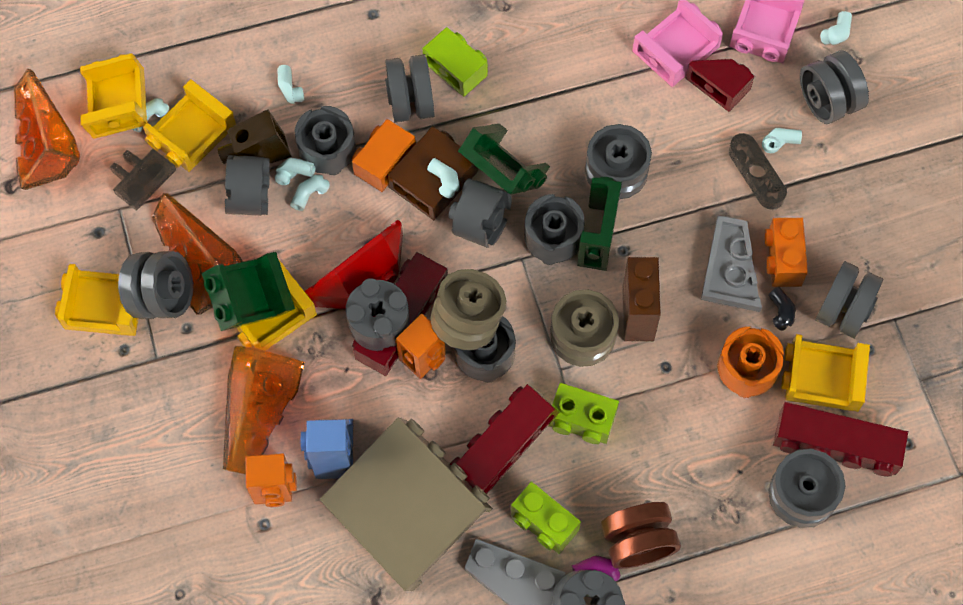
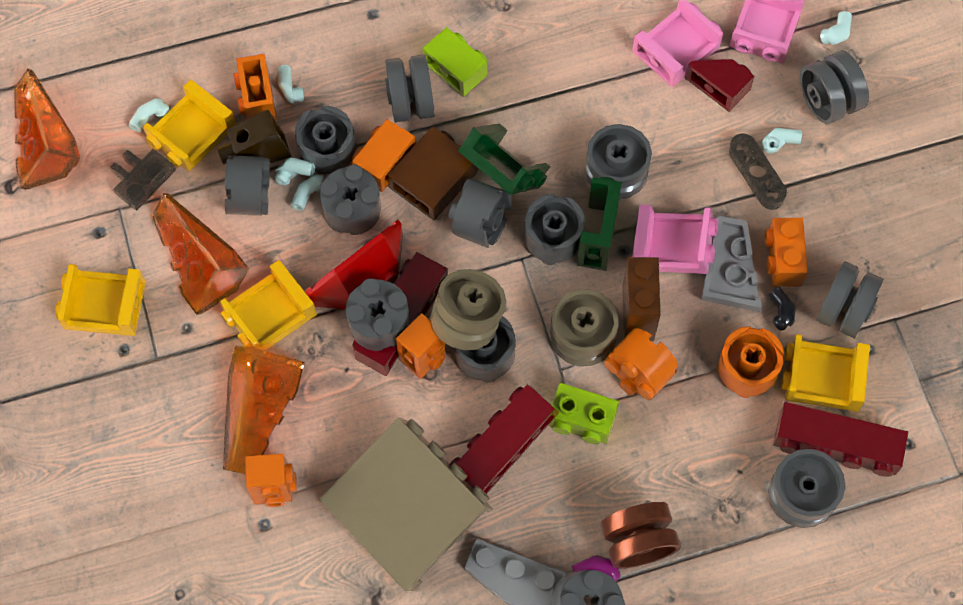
(114, 96): yellow panel -> none
(155, 285): dark grey wheel -> none
(248, 291): dark green panel -> none
(255, 85): none -> orange brick
(328, 447): medium blue wedge -> none
(350, 200): none -> dark grey brick
(448, 177): light aqua arm -> none
(544, 518): lime brick -> none
(641, 364): none -> orange brick
(678, 240): none -> bright pink panel

